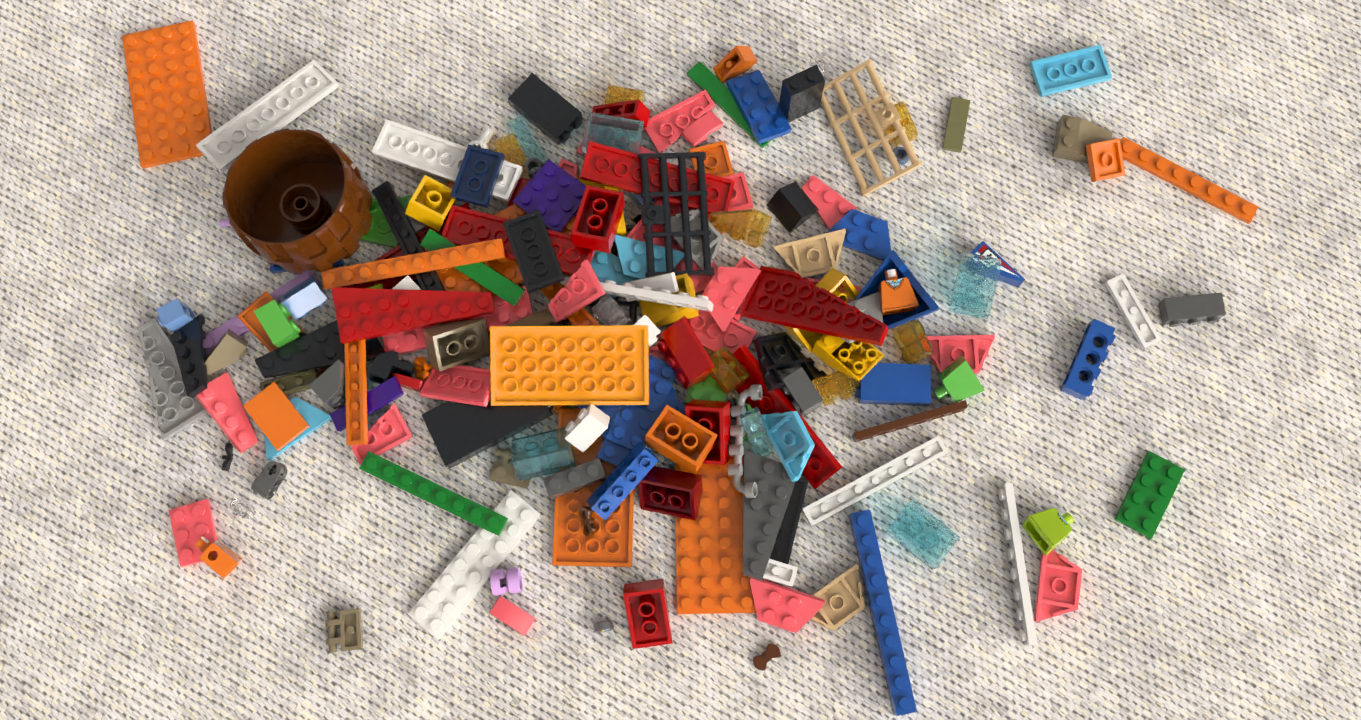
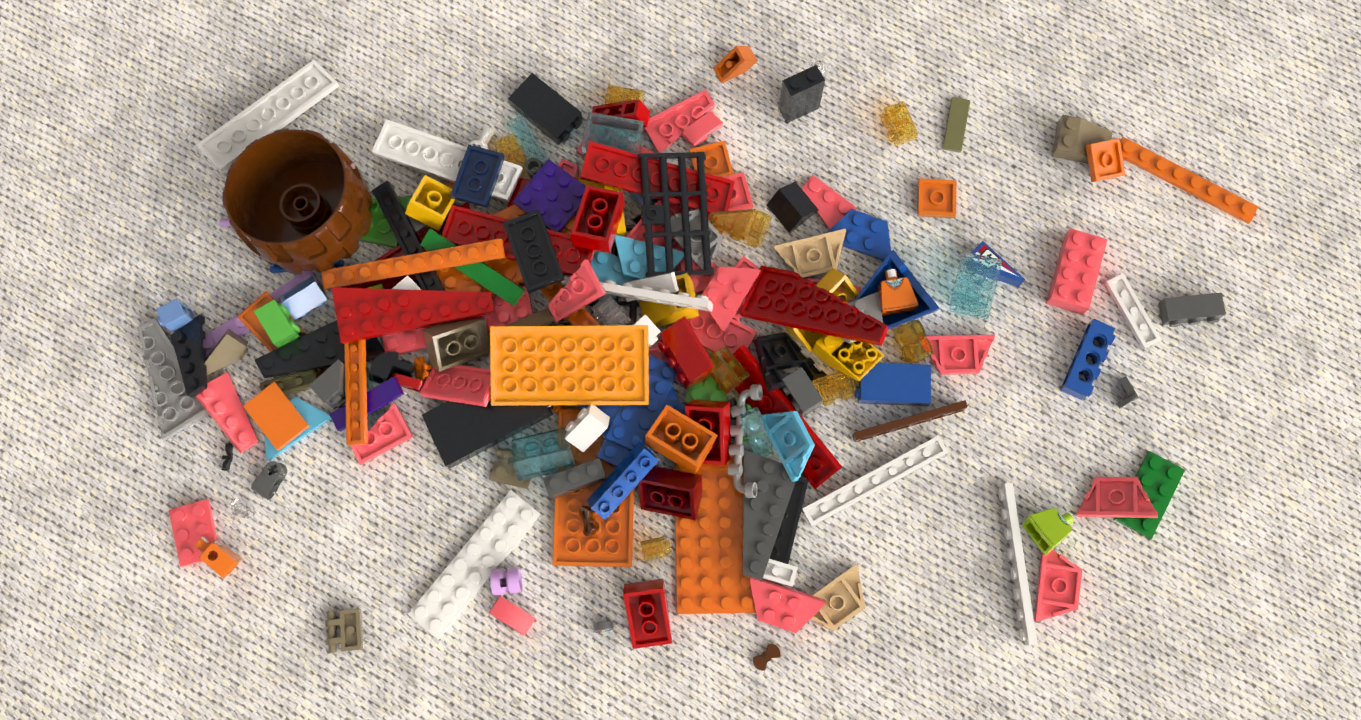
(167, 93): orange plate -> none
(434, 493): green plate -> none
(655, 549): none -> clear yellow brick
(720, 95): green tile -> none
(758, 106): blue plate -> none
(880, 120): tan door -> none
(882, 613): blue brick -> none
(900, 150): sand blue plate -> none
(922, 534): clear light blue brick -> none
(936, 198): none -> orange plate
(958, 381): bright green torso -> none
(1070, 70): medium azure plate -> none
(1076, 271): none -> coral brick
(1117, 499): none -> coral wing
(1132, 396): none -> dark grey tile

